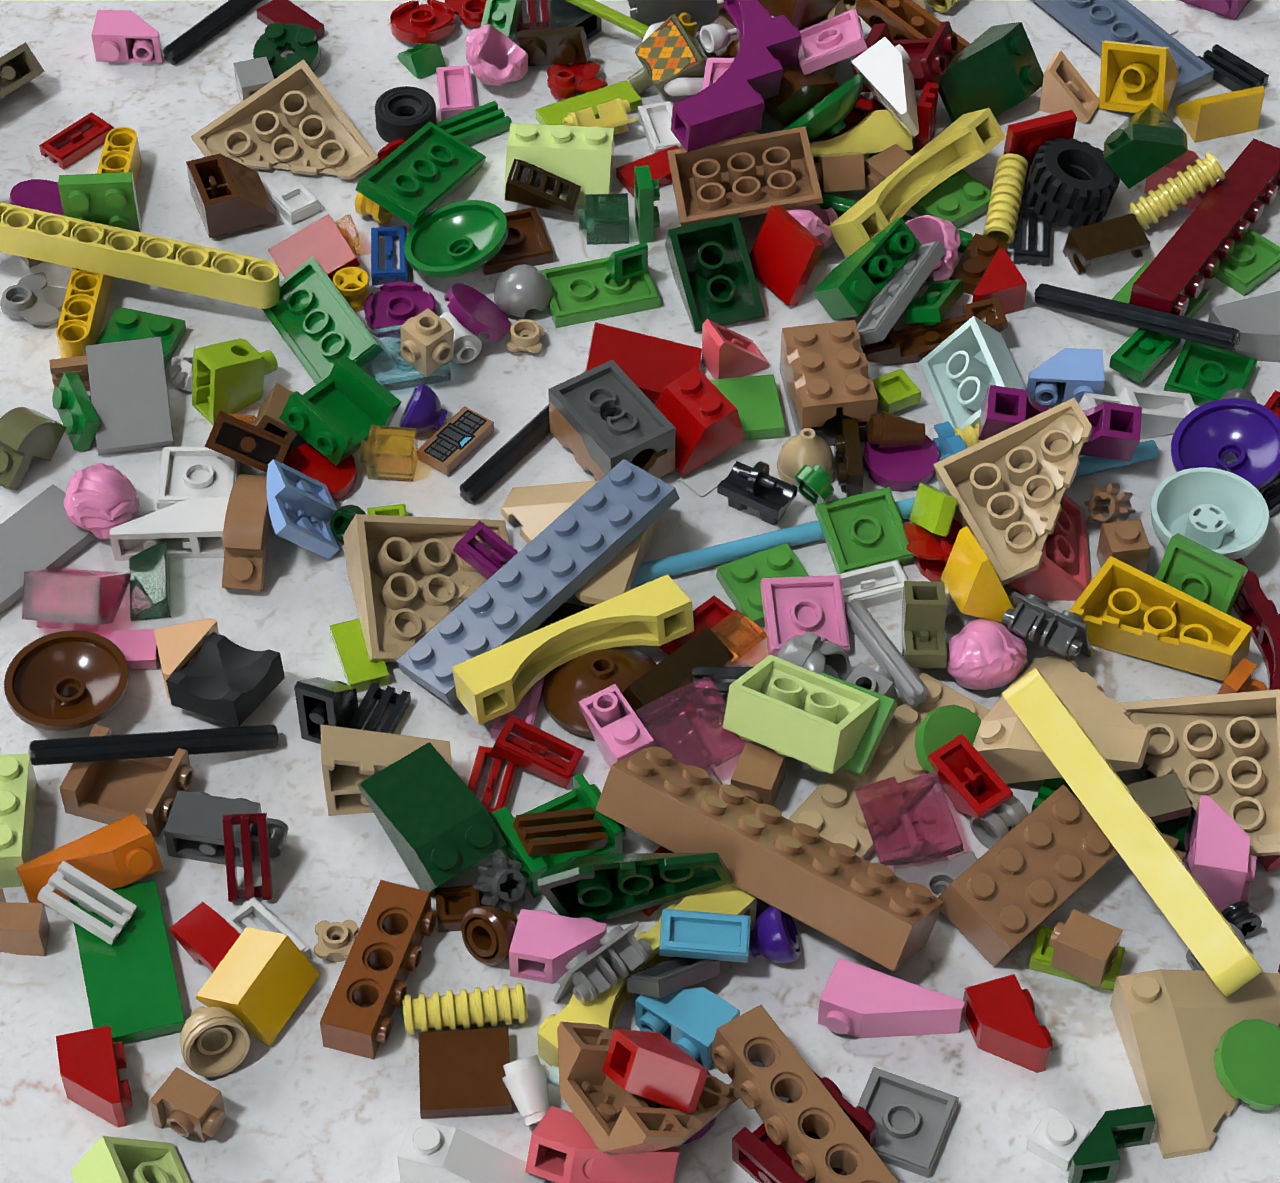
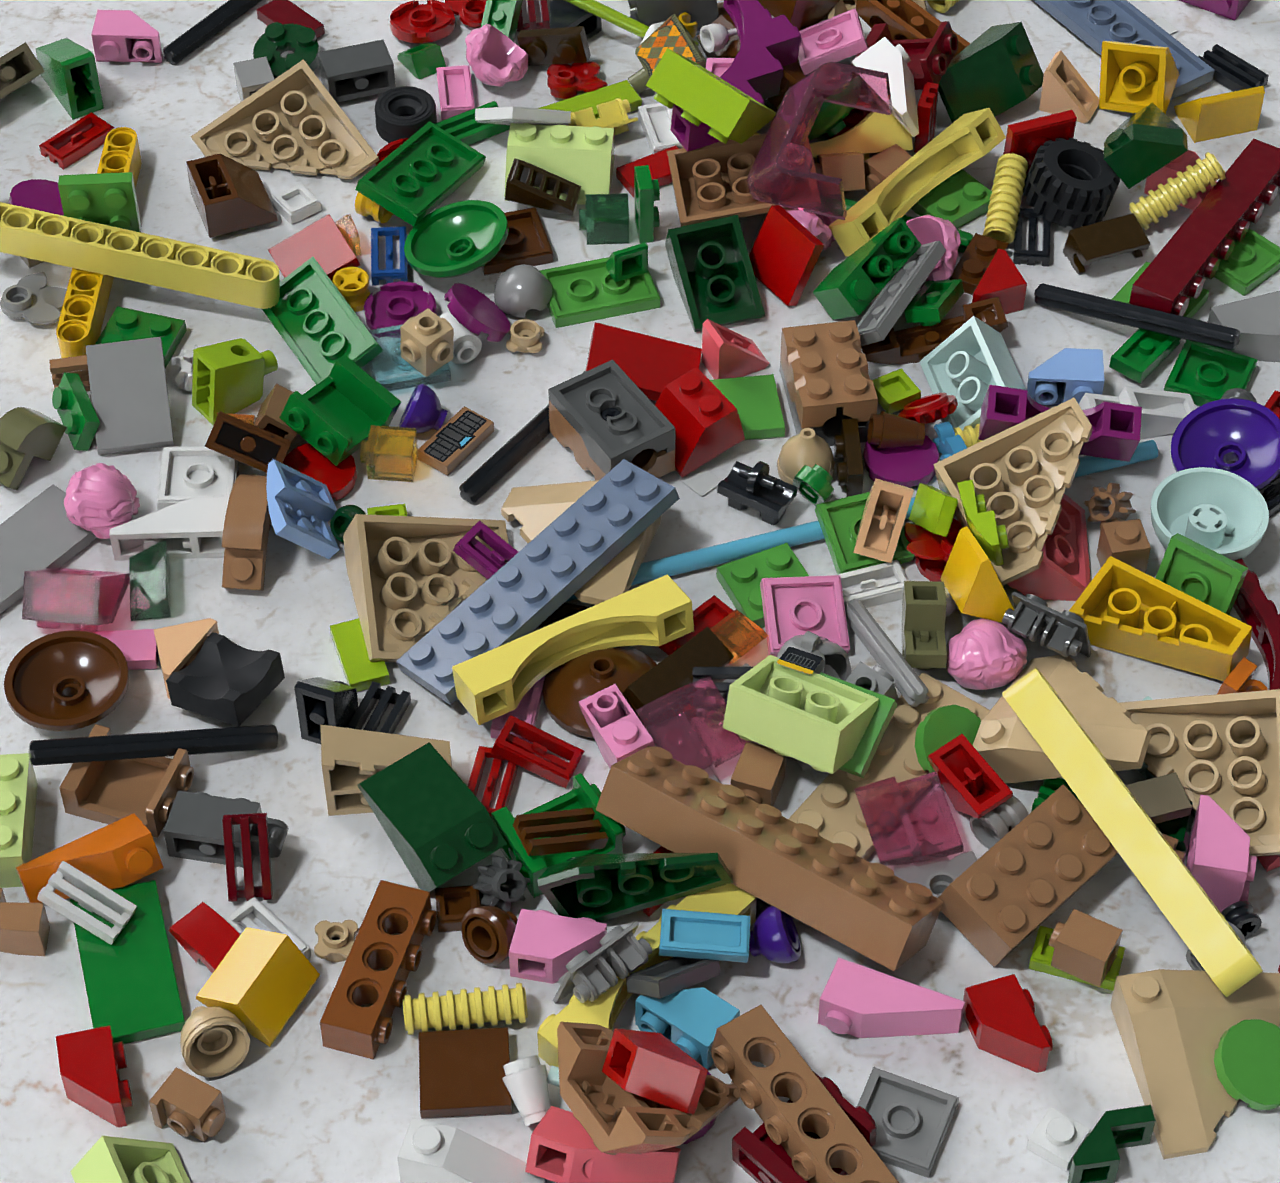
(71, 76): none -> green slope
(357, 70): none -> dark grey brick
(521, 115): none -> white tile
(707, 99): none -> lime slope
(783, 163): none -> clear pink windscreen
(800, 660): none -> black sticker
(883, 520): none -> light nougat slope
(930, 408): none -> red gear
(983, 523): none -> lime slope

